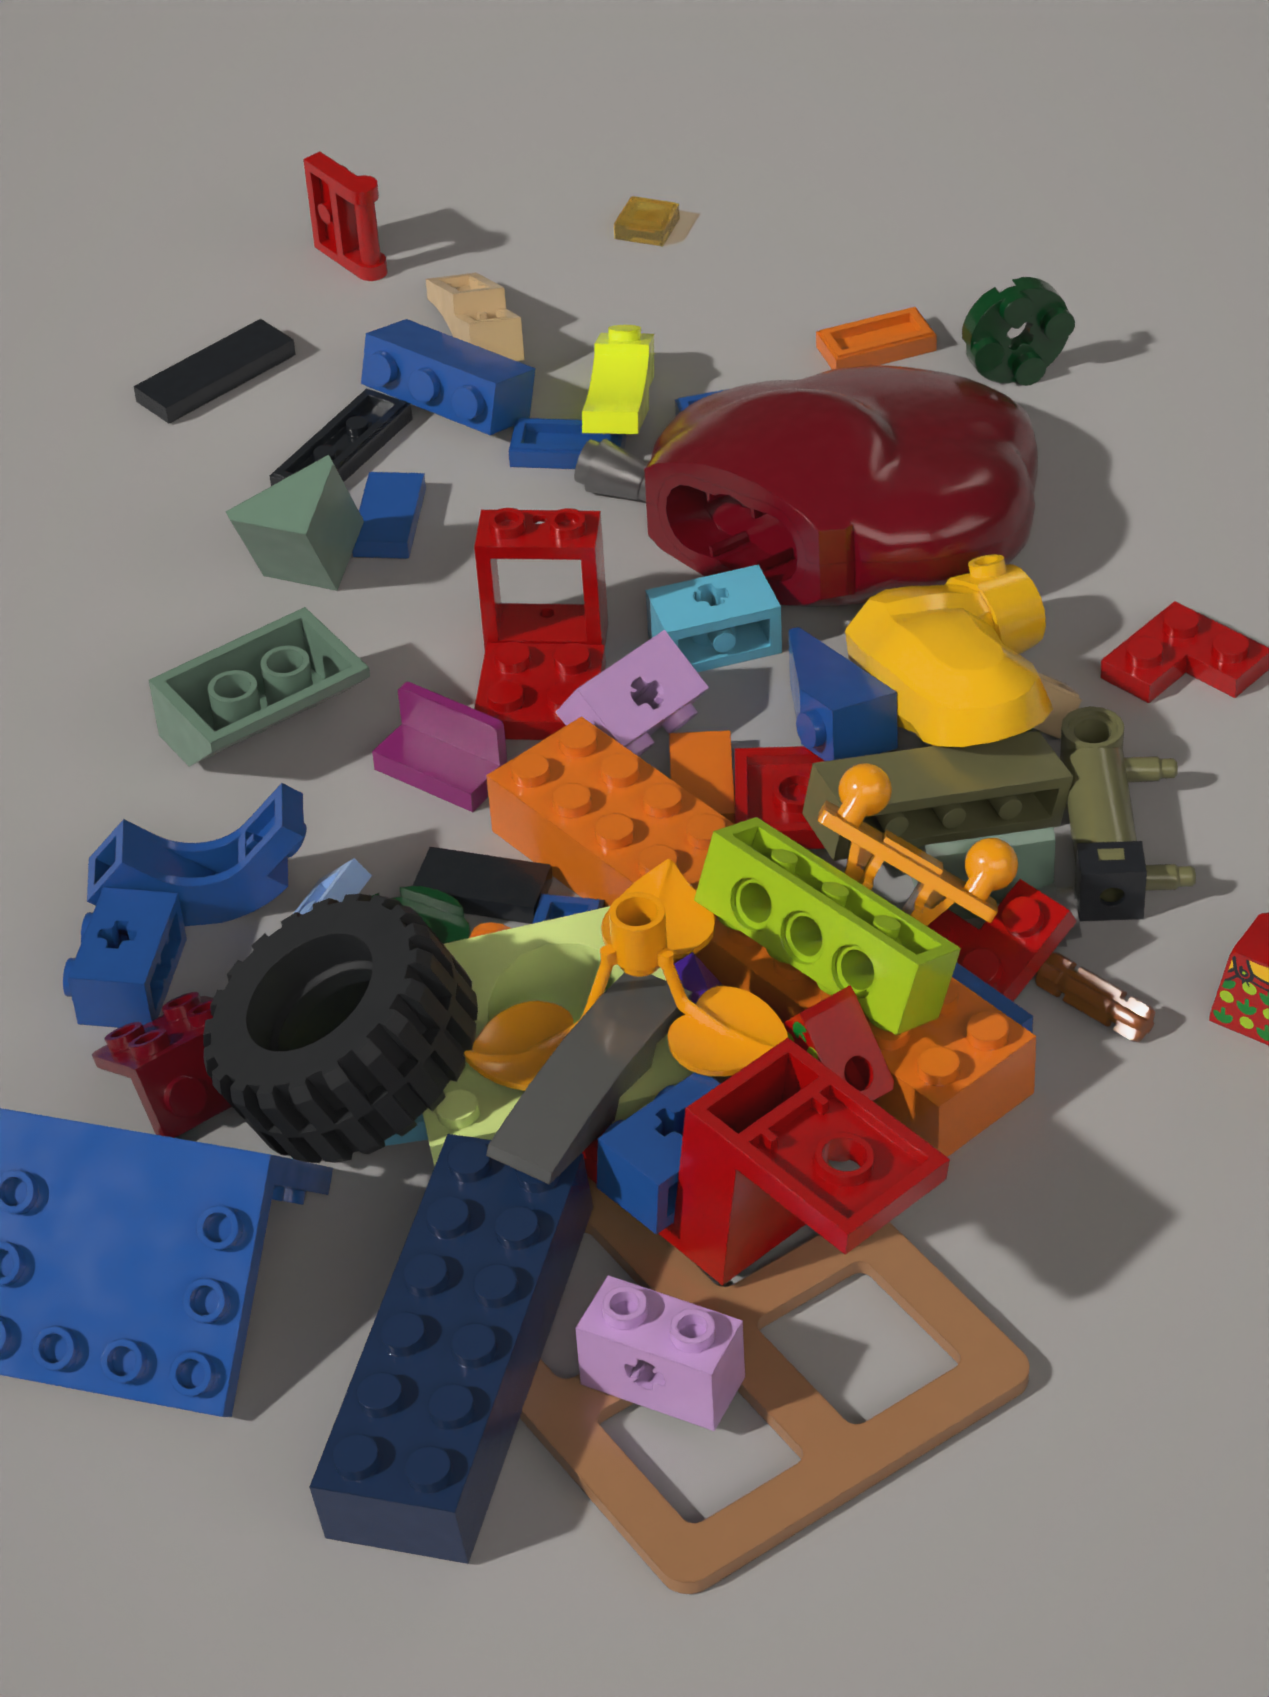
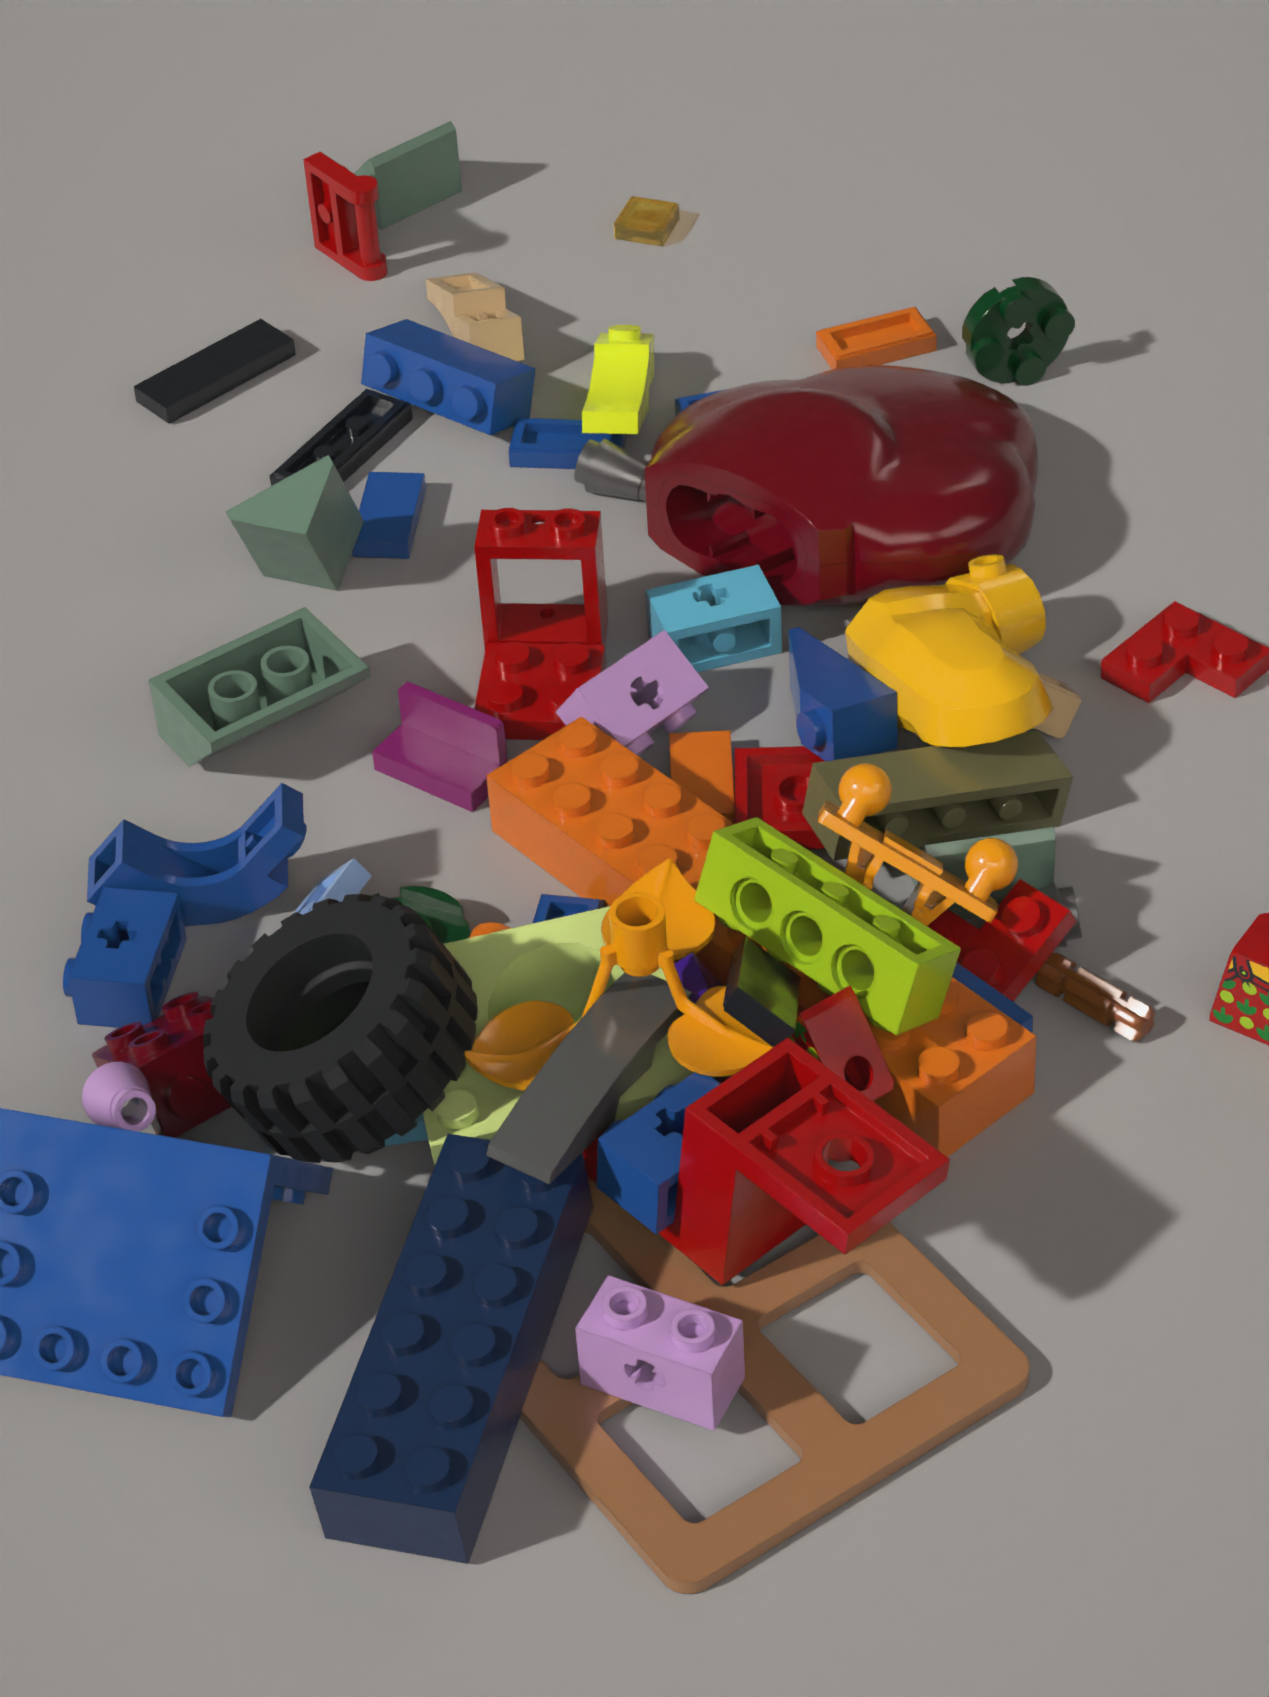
(108, 1091): none -> lavender cone
(415, 174): none -> sand green slope
(487, 883): black tile -> none
(762, 993): none -> black tile
(1107, 856): olive piece -> none

